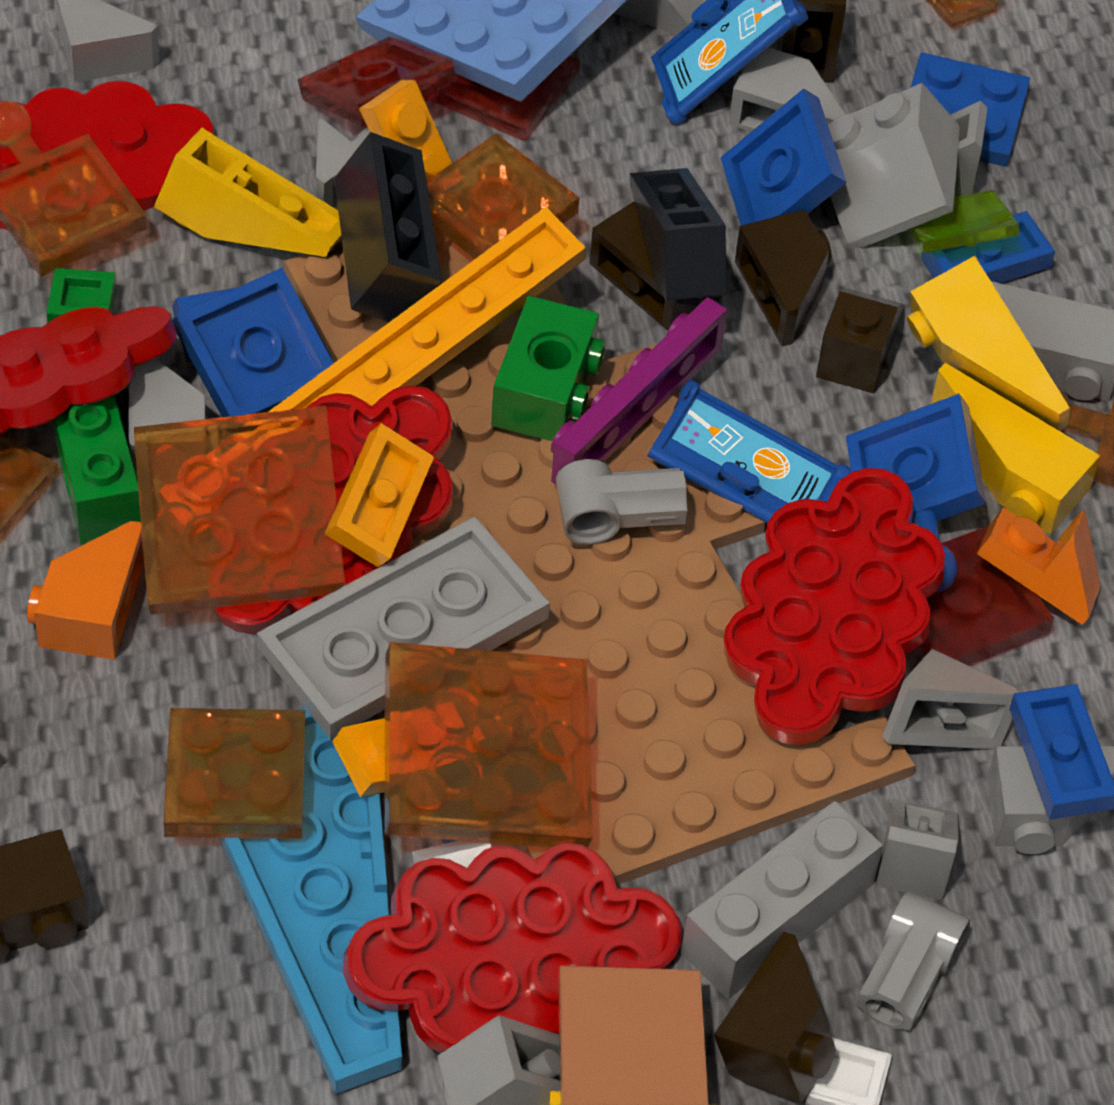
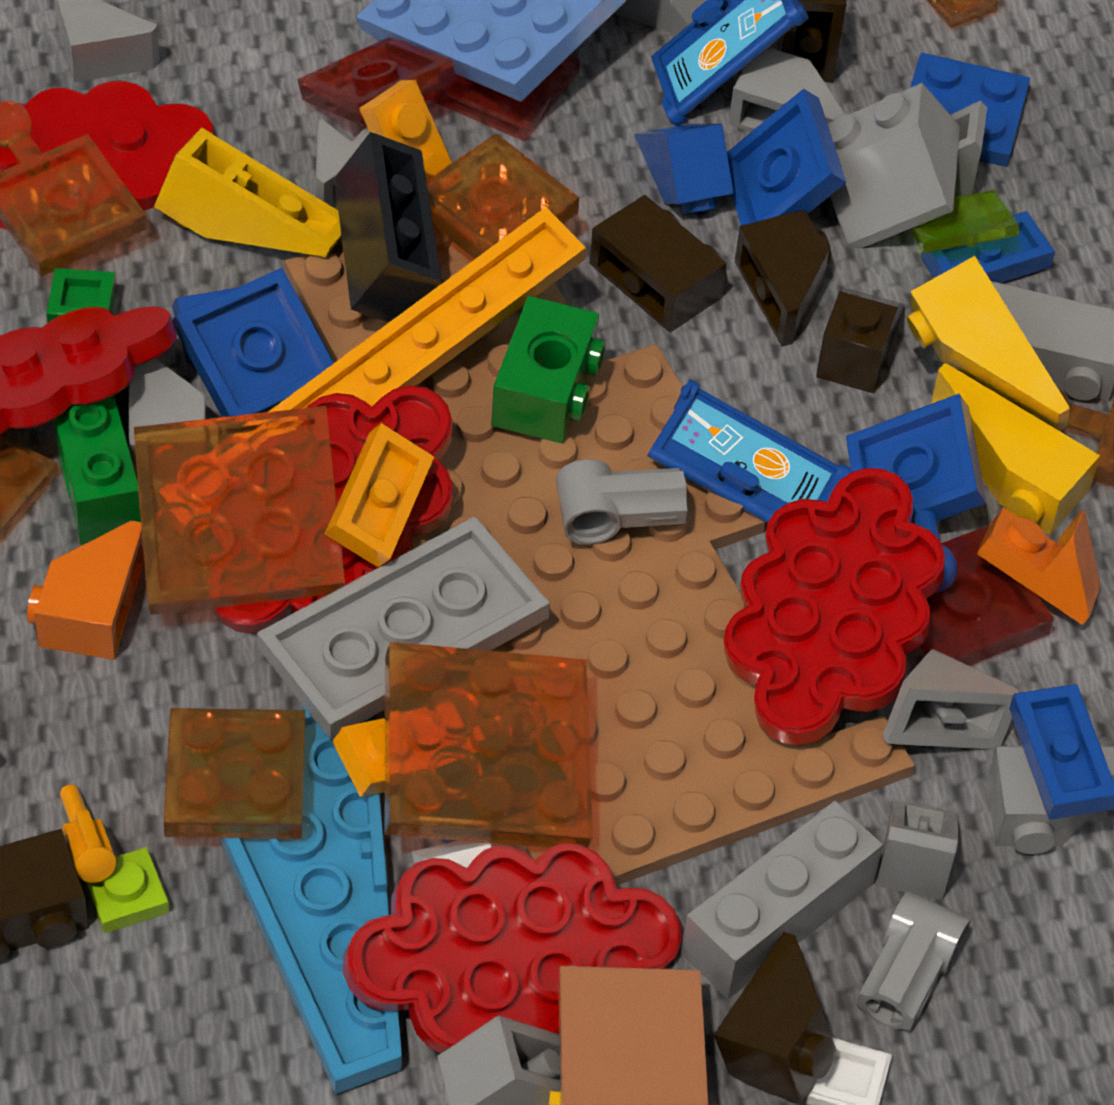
(86, 839): none -> light orange axle
(129, 893): none -> lime plate
(646, 387): magenta plate -> none
(681, 235): black slope -> none
(688, 164): none -> blue slope

